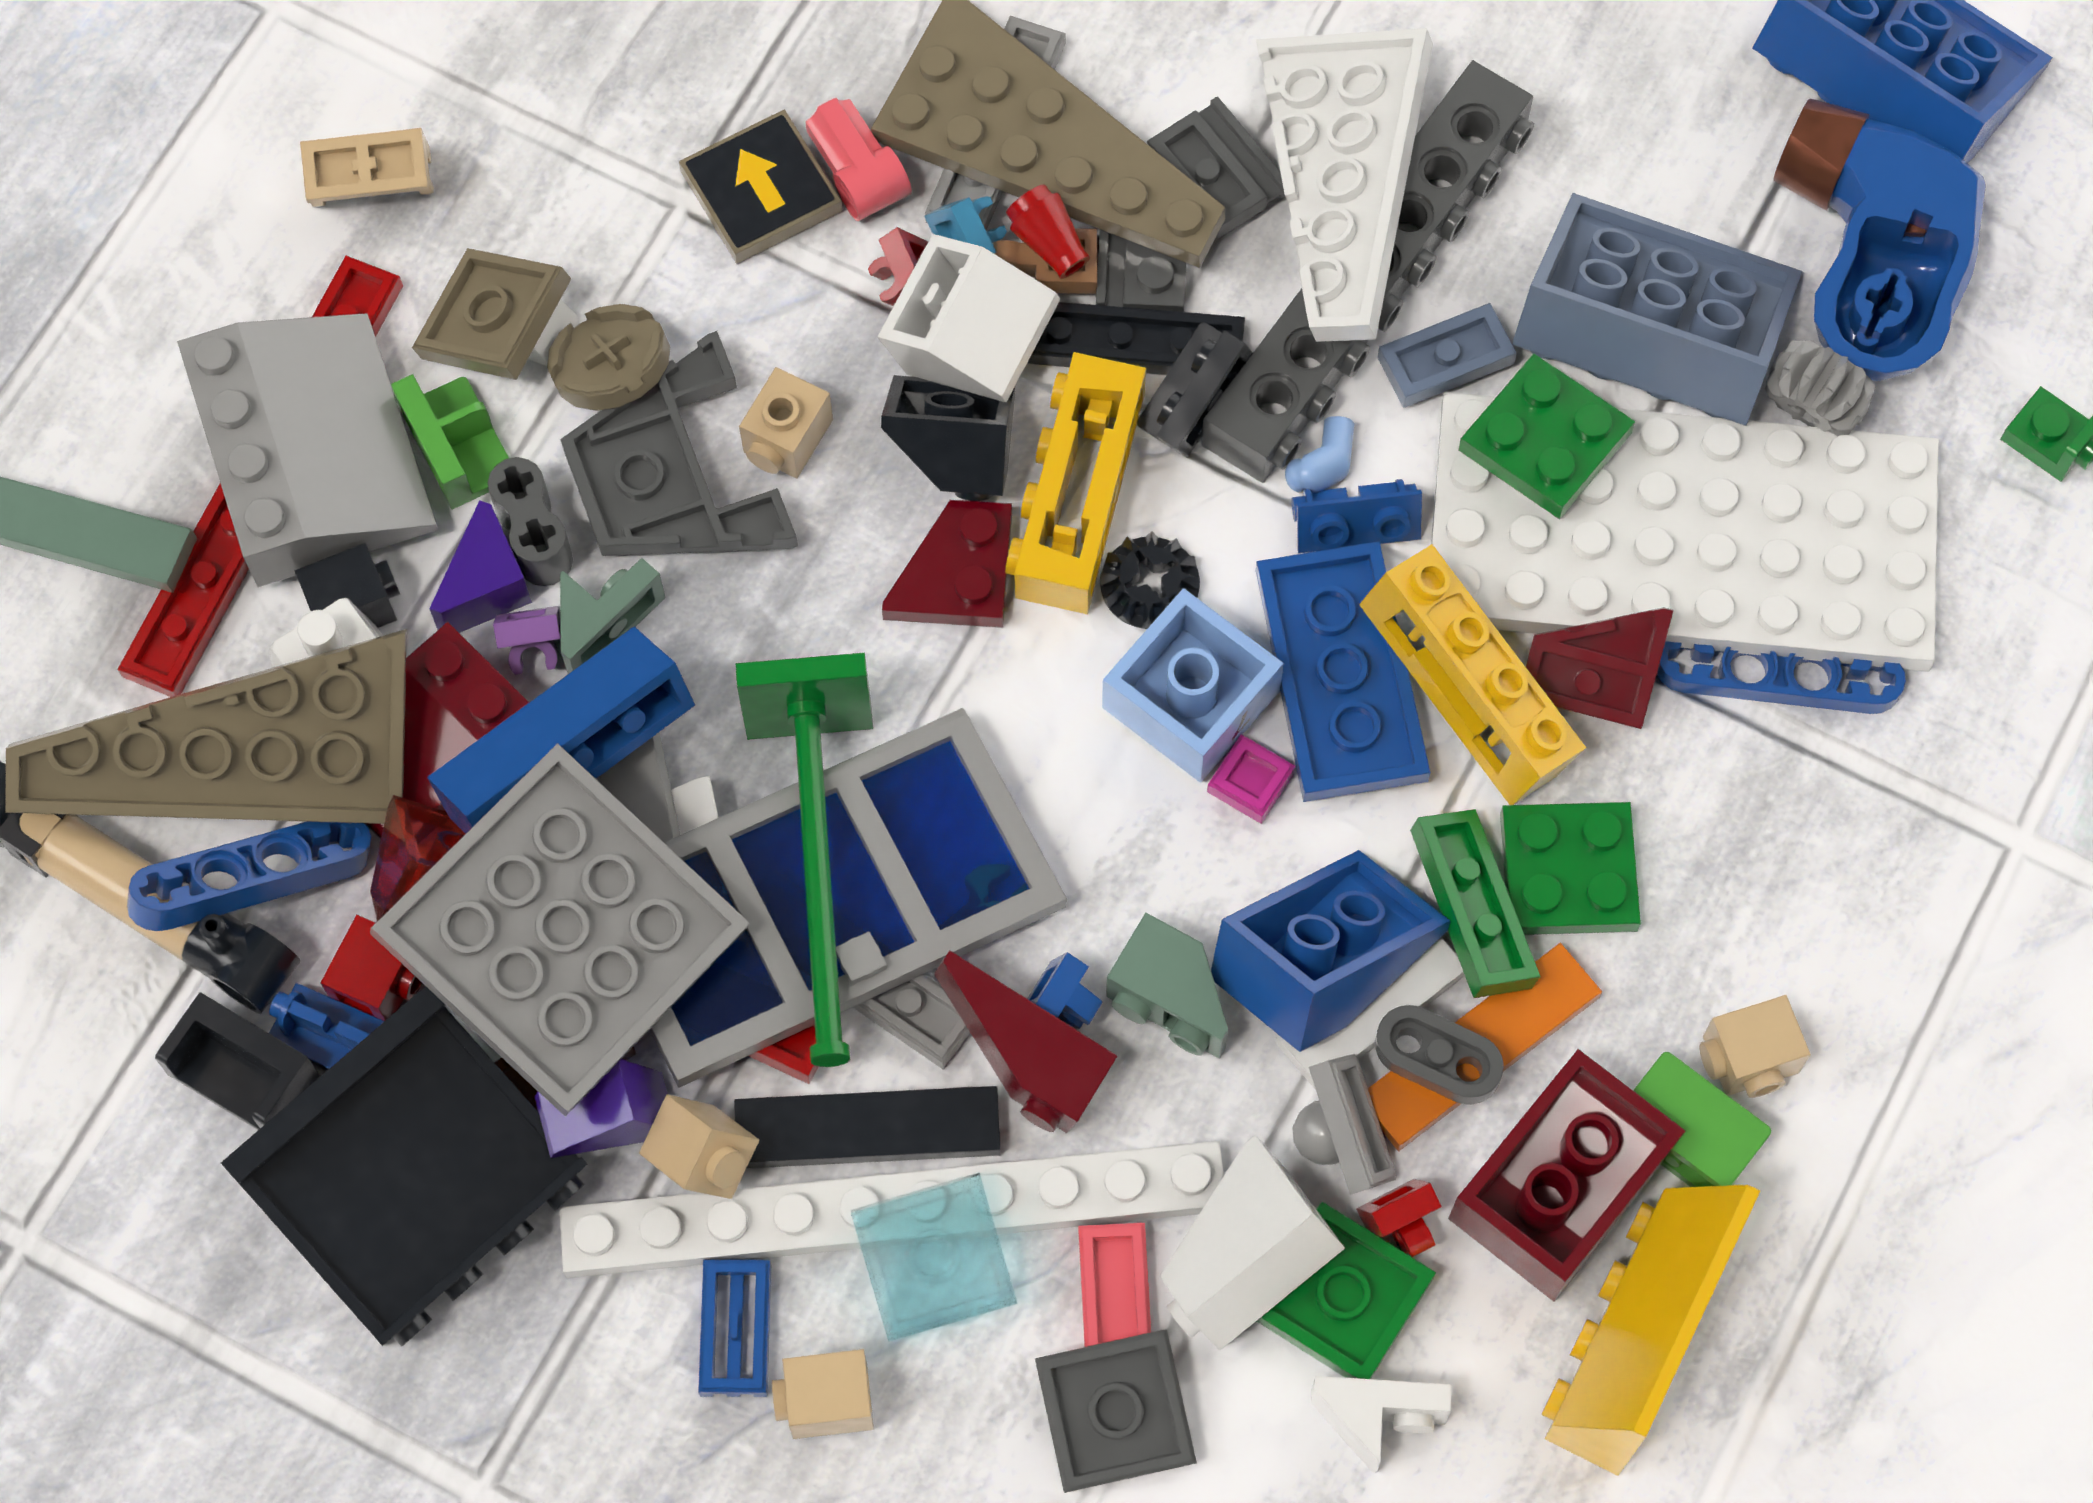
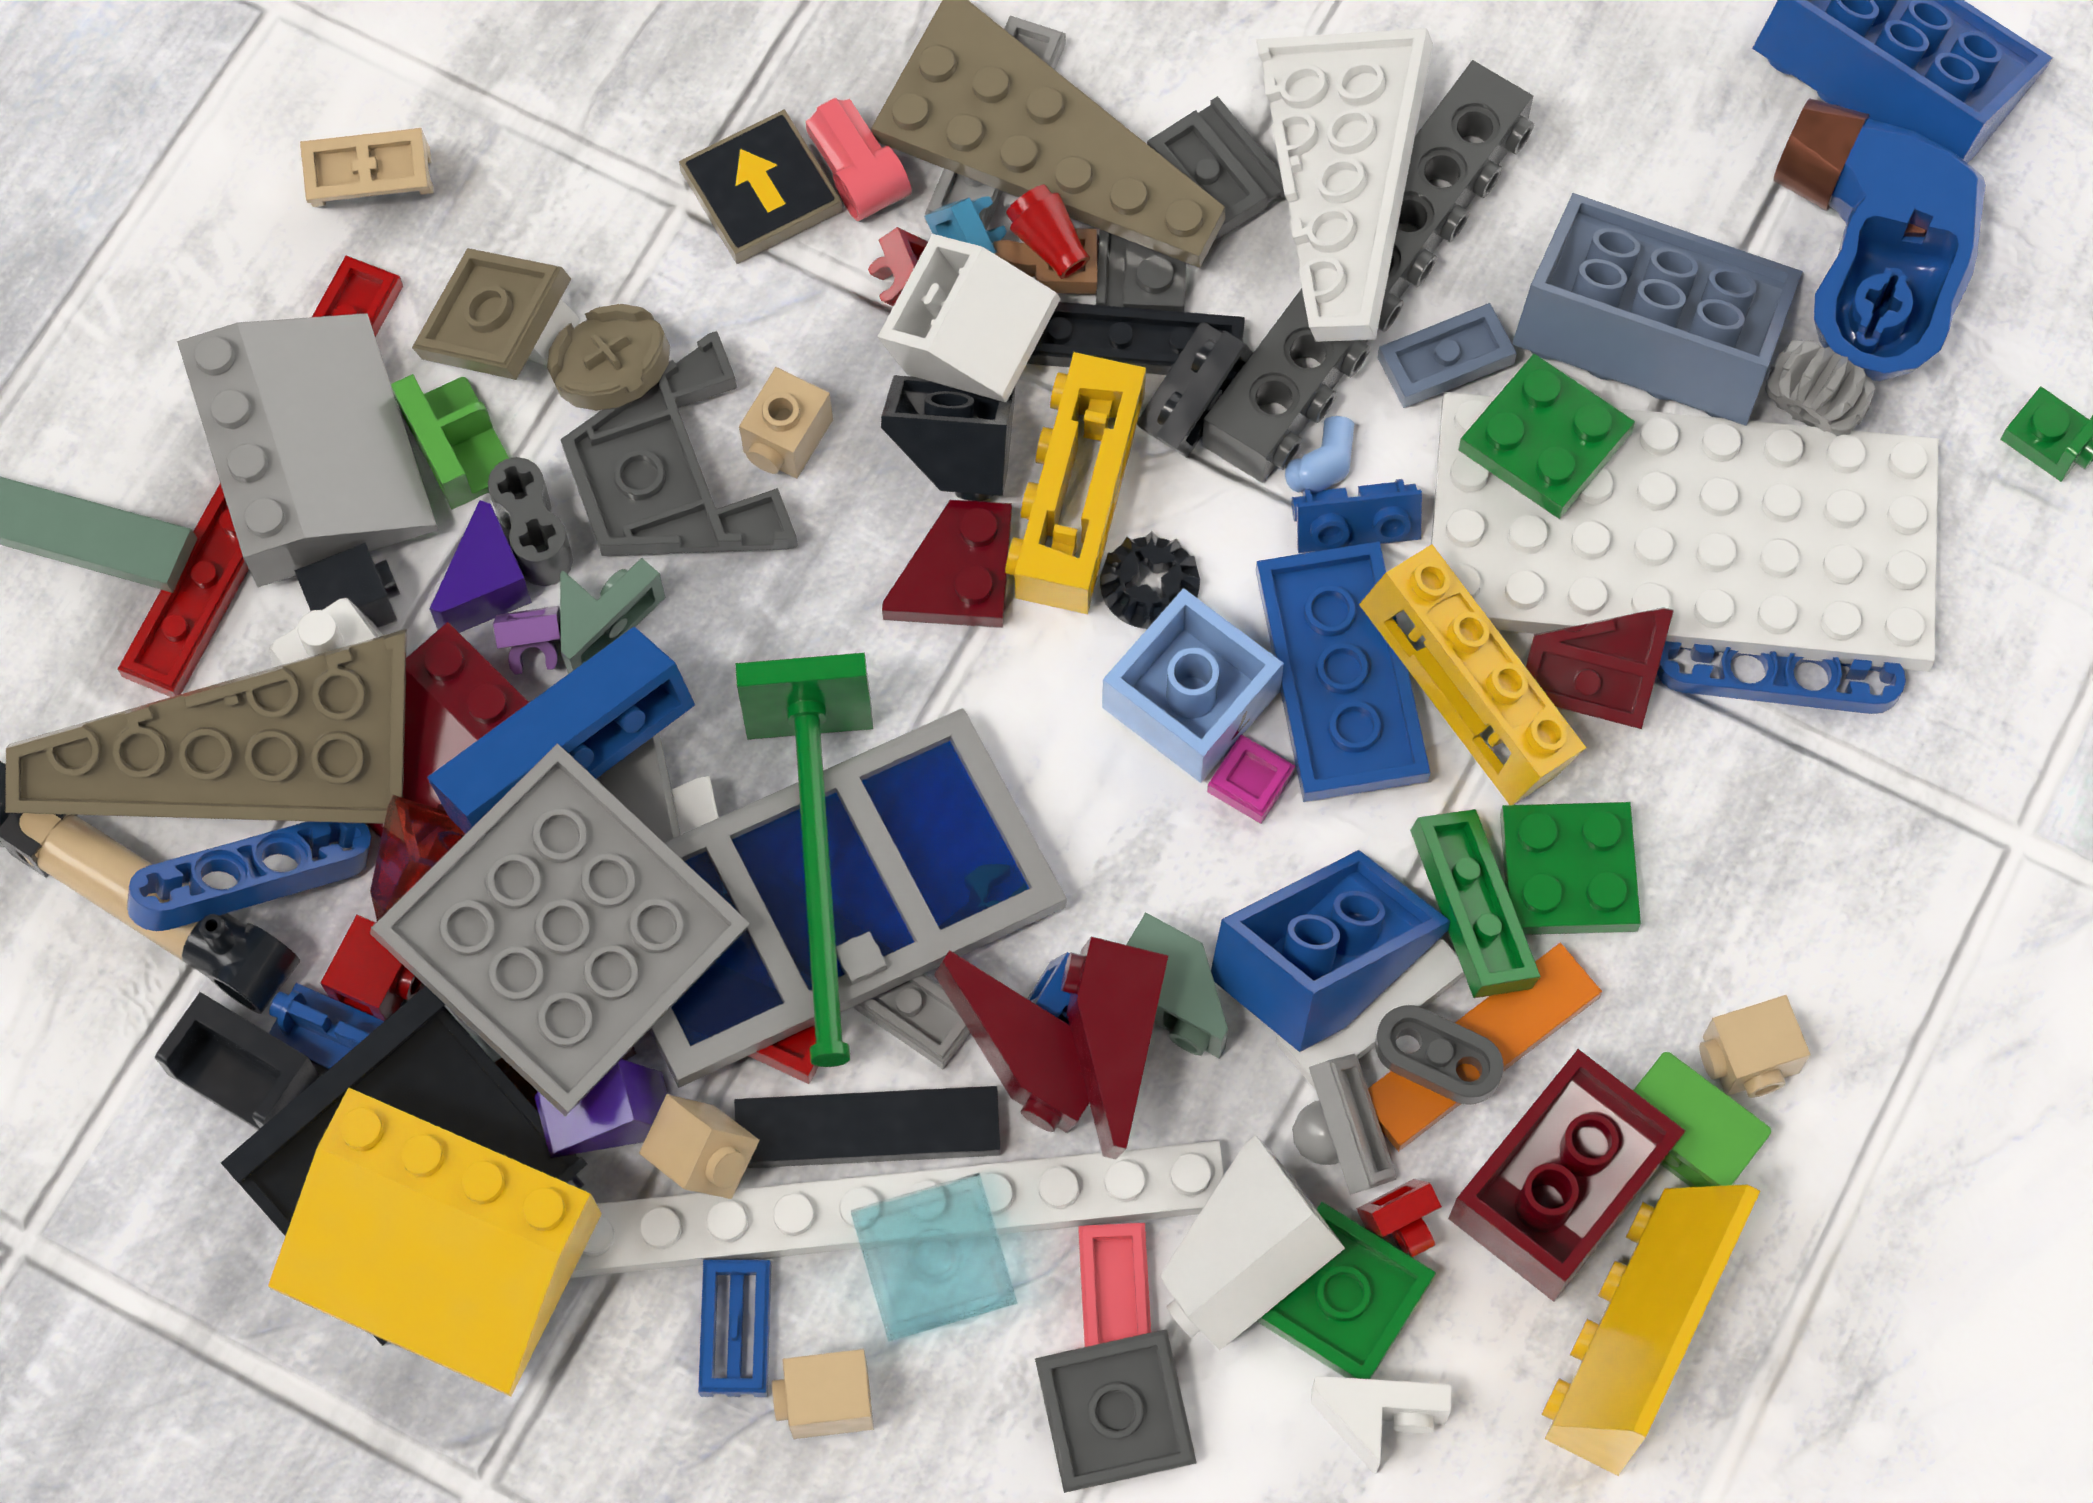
(432, 1241): none -> yellow slope
(1112, 1023): none -> dark red slope

